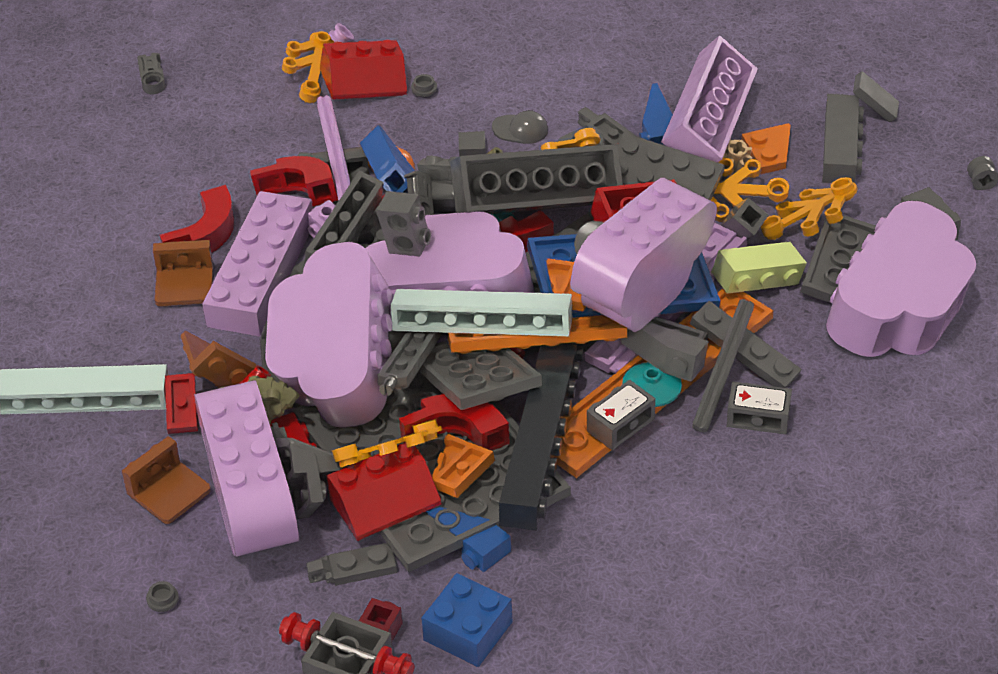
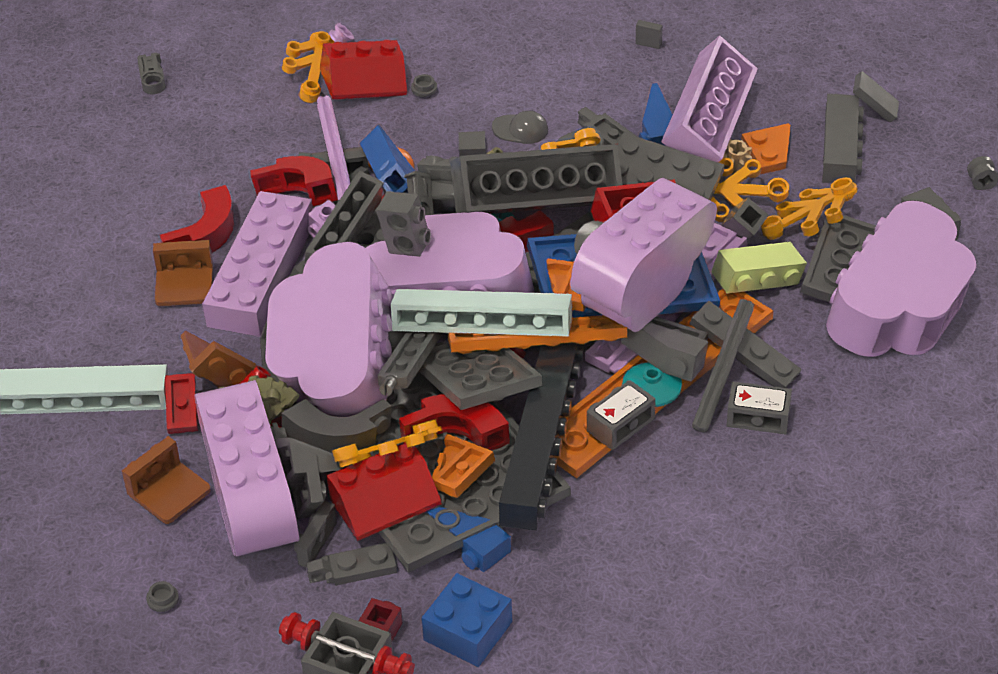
(316, 534): none -> dark grey plate
(329, 433): none -> dark grey arch
(649, 34): none -> dark grey tile

